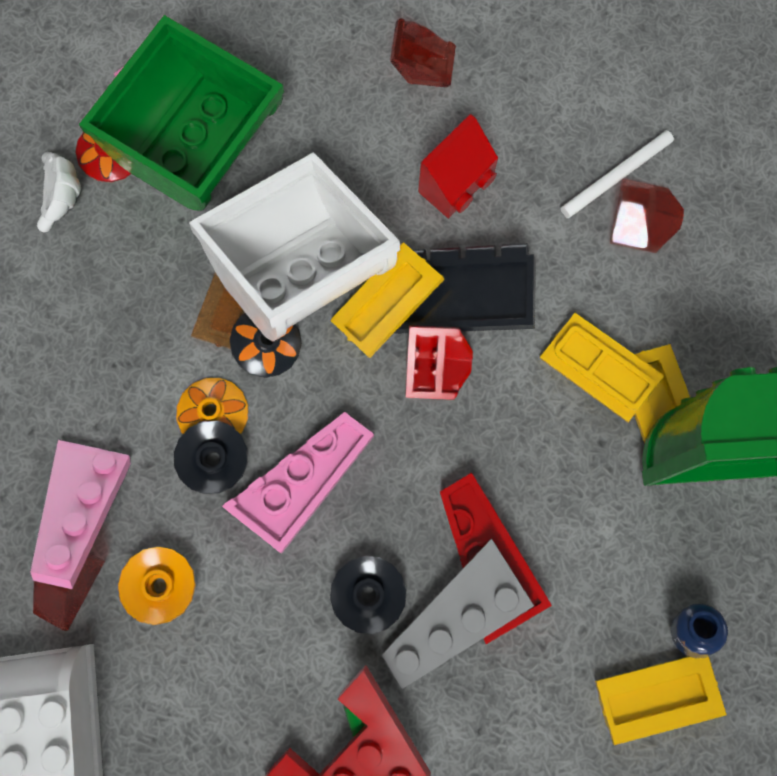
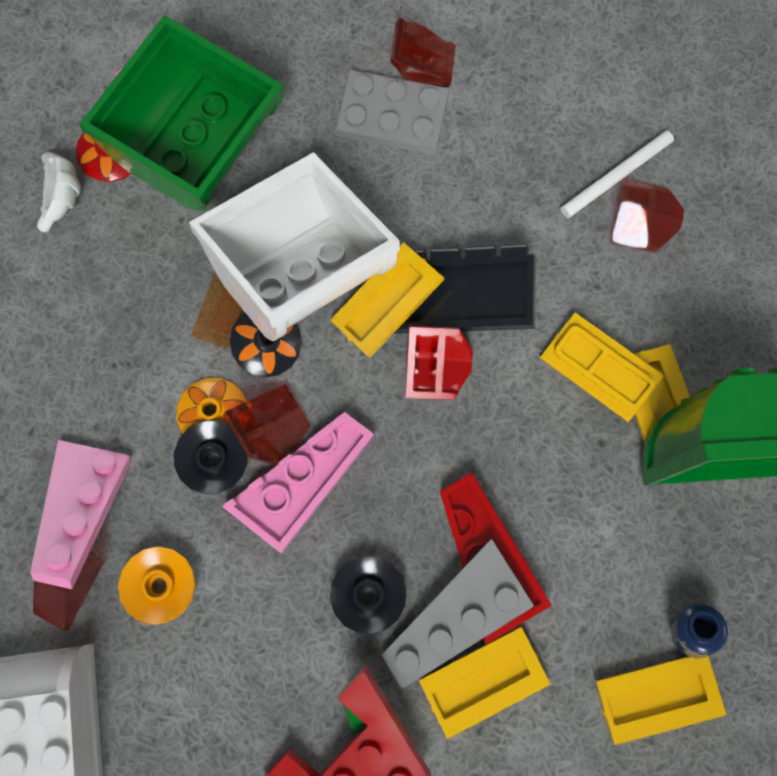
(269, 425): none -> clear red slope
(392, 112): none -> light grey plate
(458, 168): red slope -> none
(484, 682): none -> yellow piece

